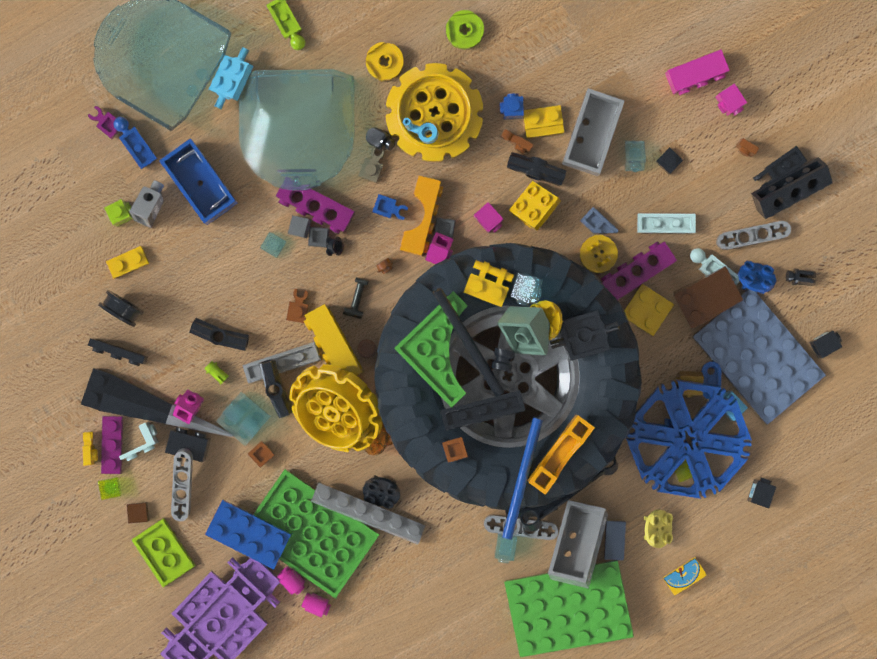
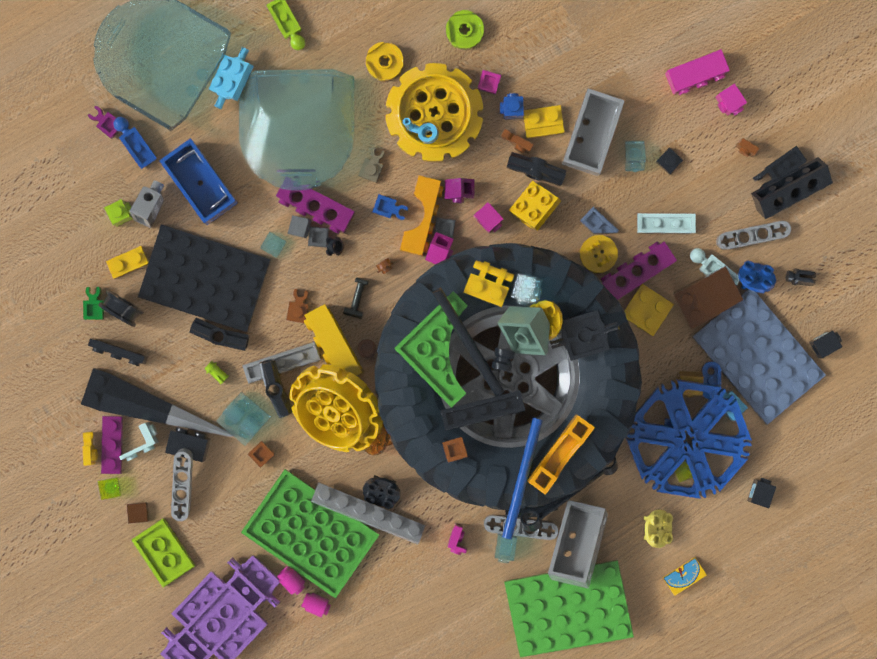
(91, 310): none -> green plate
(187, 406): dark pink brick -> none
(204, 278): none -> black plate
(248, 534): blue plate -> none
(380, 139): black arm -> none
(456, 536): none -> dark pink bracket
(459, 189): none -> magenta brick
(489, 82): none -> dark pink plate
(614, 540): sand blue tile -> none

